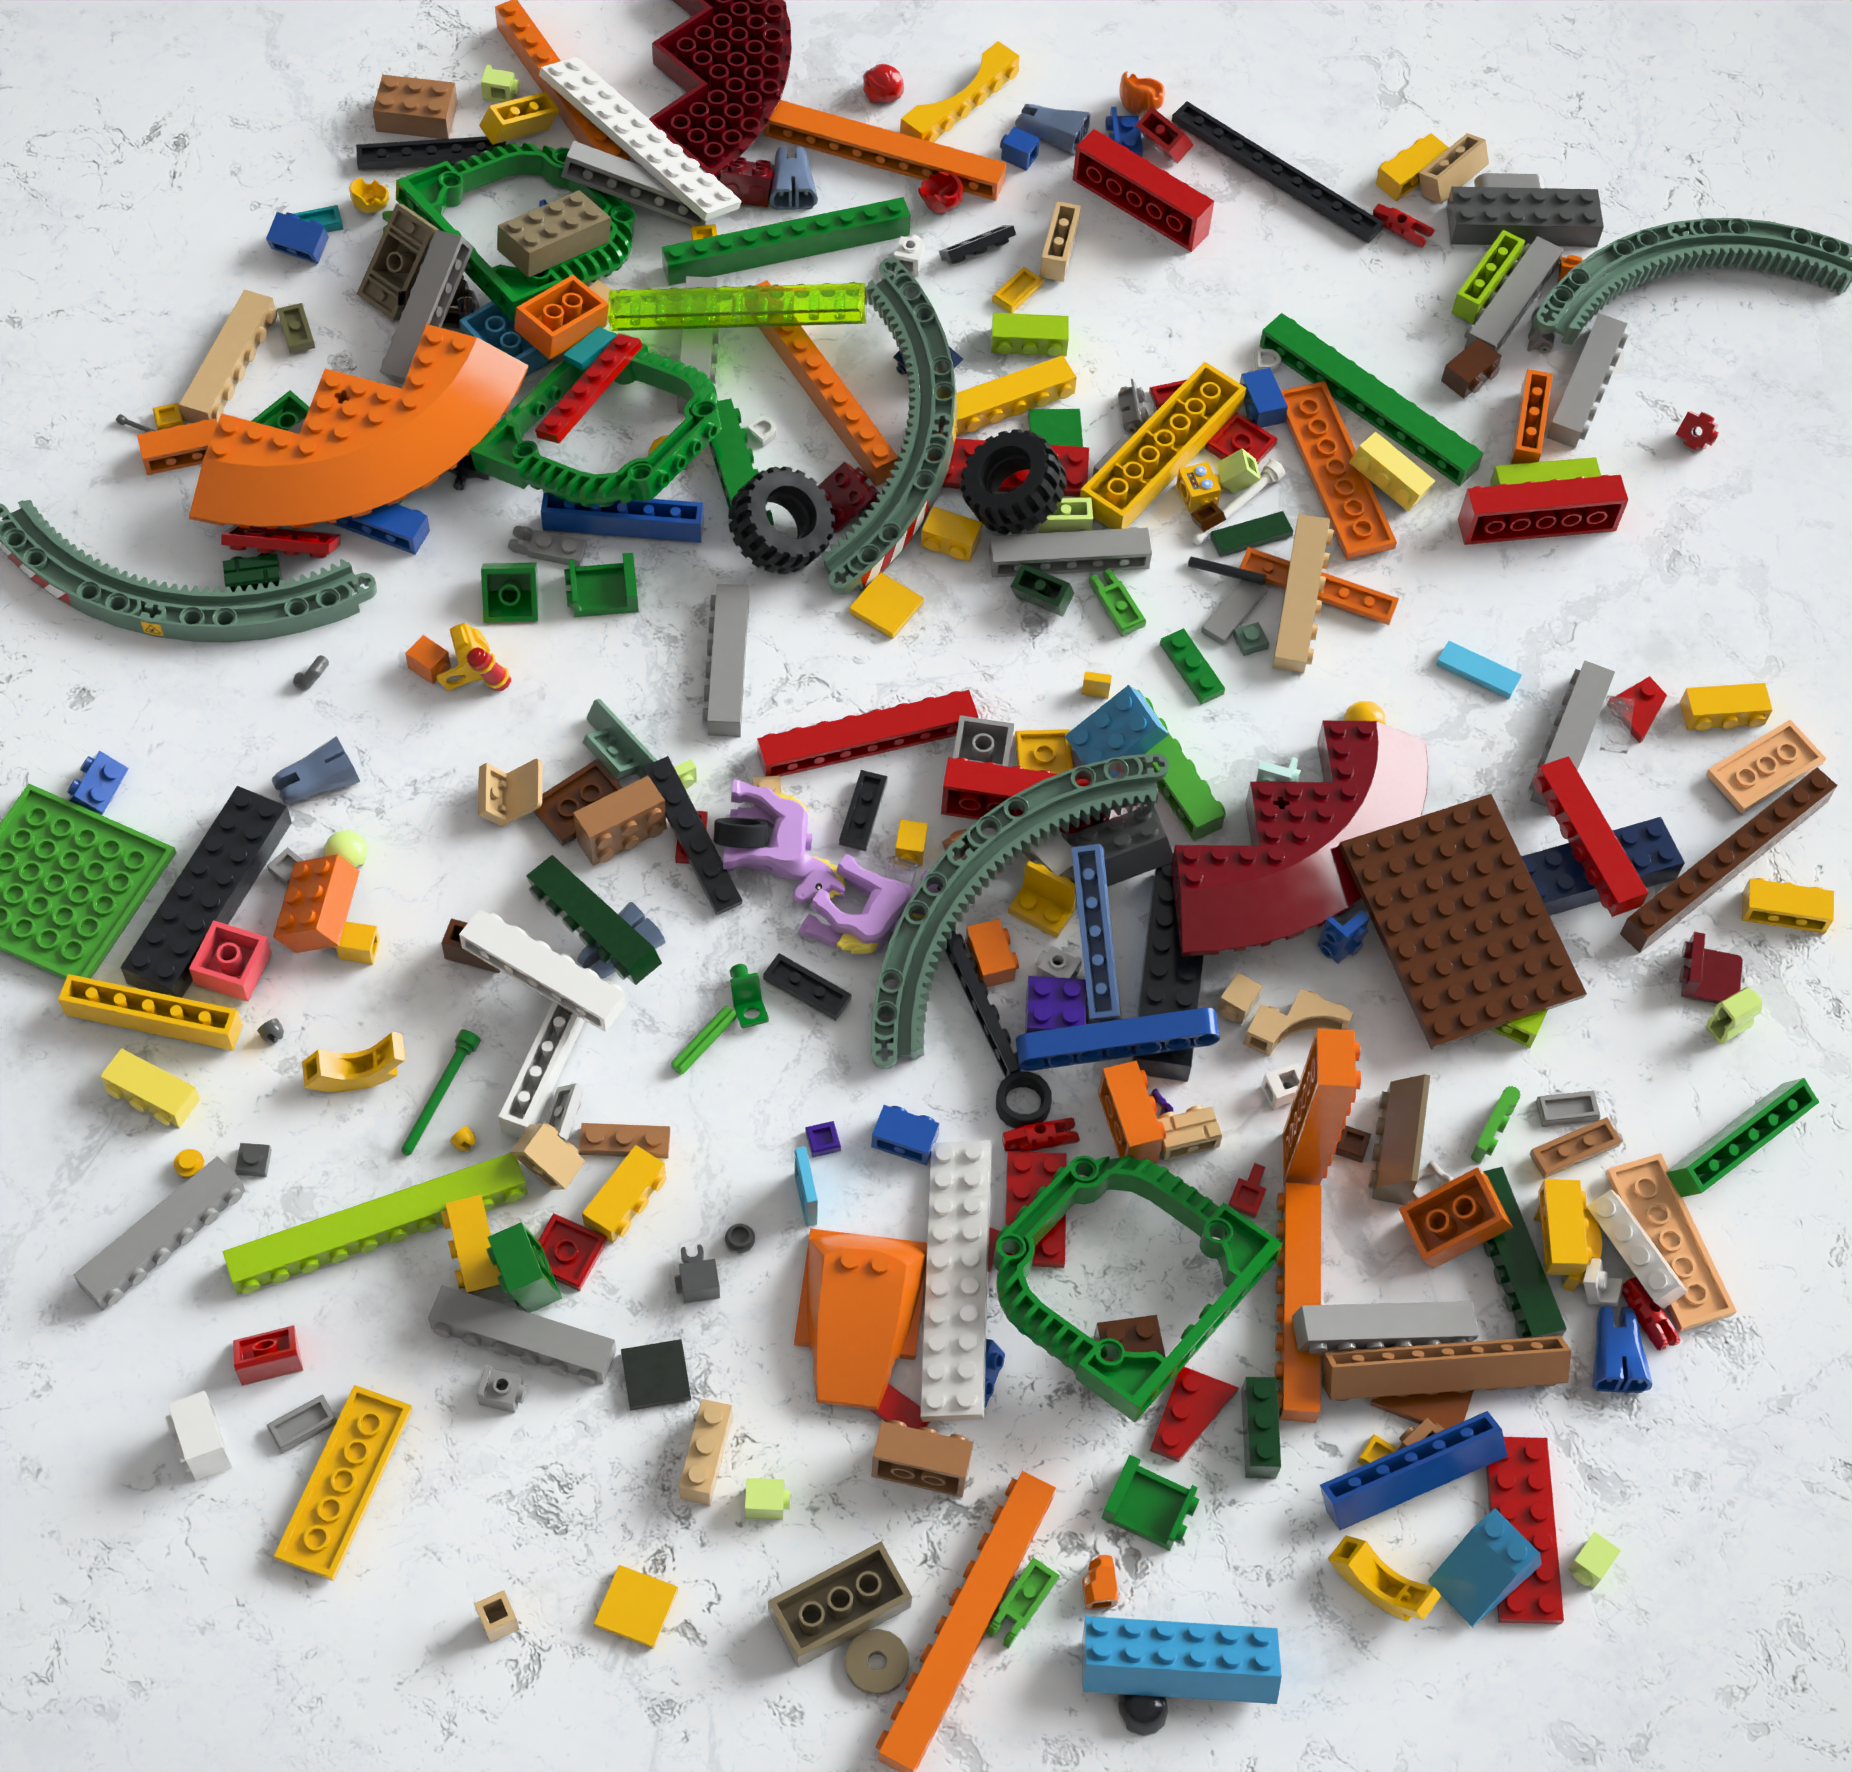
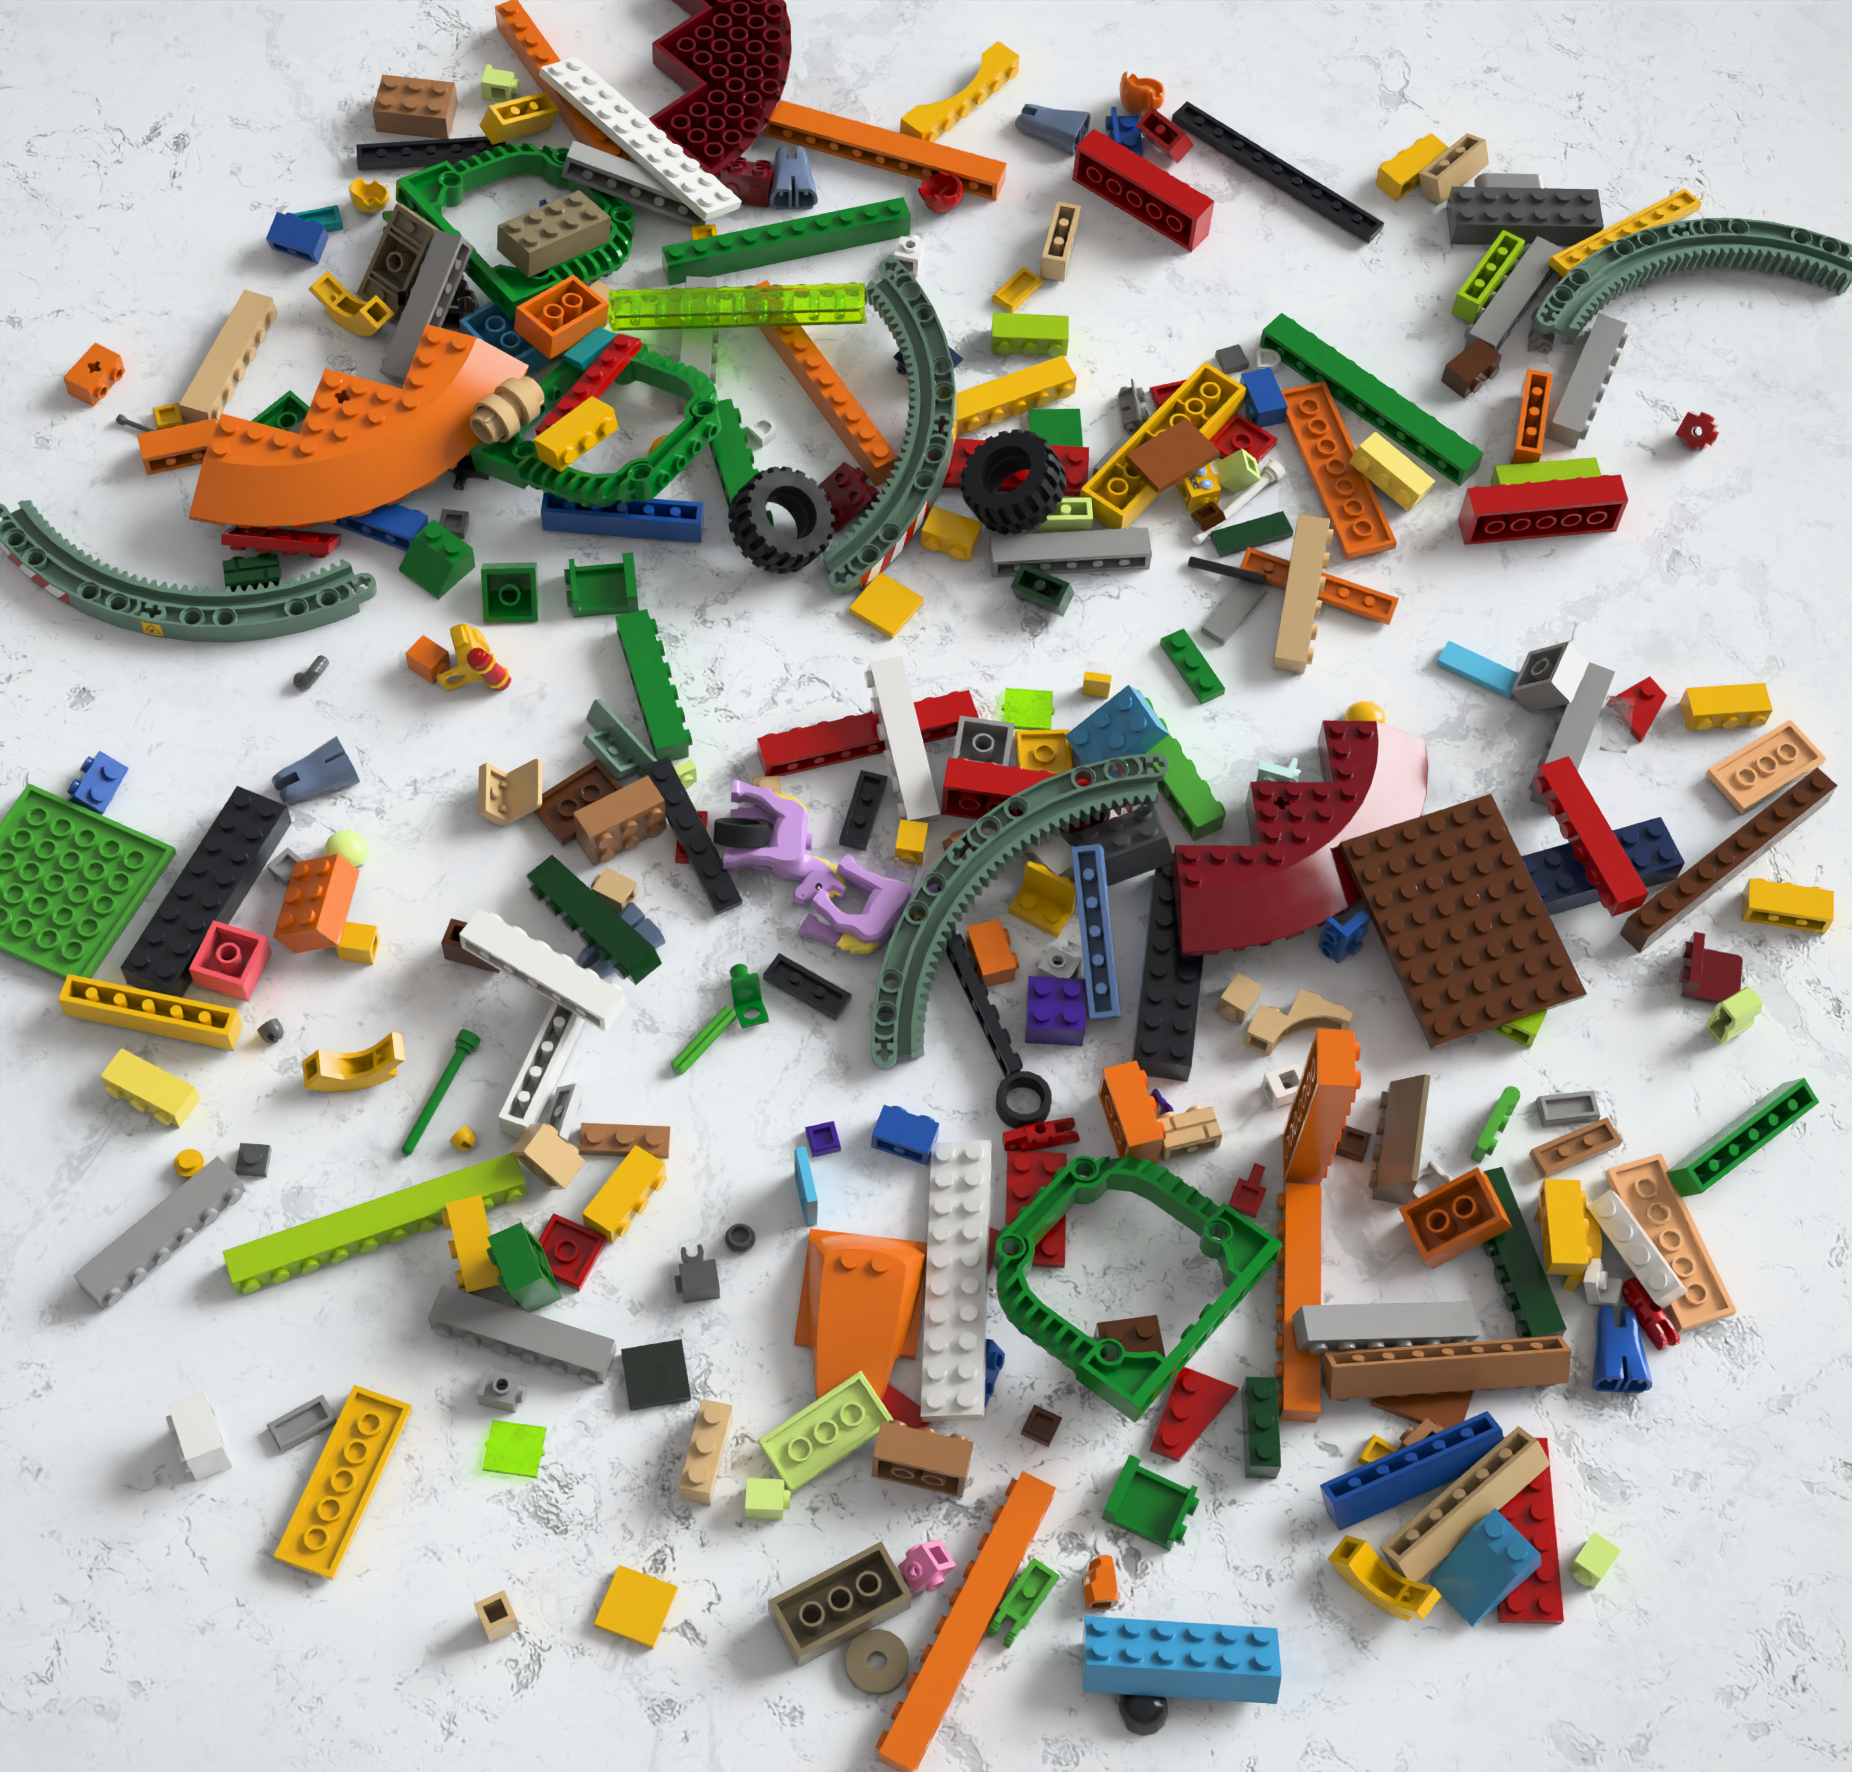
(94, 374): none -> orange brick
(267, 1355): red slope -> none
(296, 328): olive plate -> none
(348, 311): none -> yellow arch
(437, 559): none -> green slope
(455, 521): none -> dark grey plate
(512, 405): none -> tan piece
(514, 1449): none -> clear neon green piece
(547, 546): light grey hinge -> none
(576, 433): none -> yellow brick
(614, 889): none -> tan brick
(652, 685): none -> green brick
(727, 661): light grey brick -> none
(825, 1432): none -> yellowish green tile
(883, 84): red hair -> none
(902, 740): none -> white brick
(926, 1566): none -> bright pink brick
(977, 244): black plate -> none
(1019, 148): blue brick -> none
(1028, 708): none -> clear neon green piece
(1041, 1425): none -> reddish brown tile
(1117, 603): bright green hinge -> none
(1117, 1039): blue beam -> none
(1172, 456): none -> dark orange tile
(1232, 359): none -> dark grey tile
(1251, 638): sand green plate -> none
(1403, 224): red hinge -> none
(1464, 1504): none -> tan brick
(1550, 677): none -> light grey brick
(1663, 212): none -> yellow tile

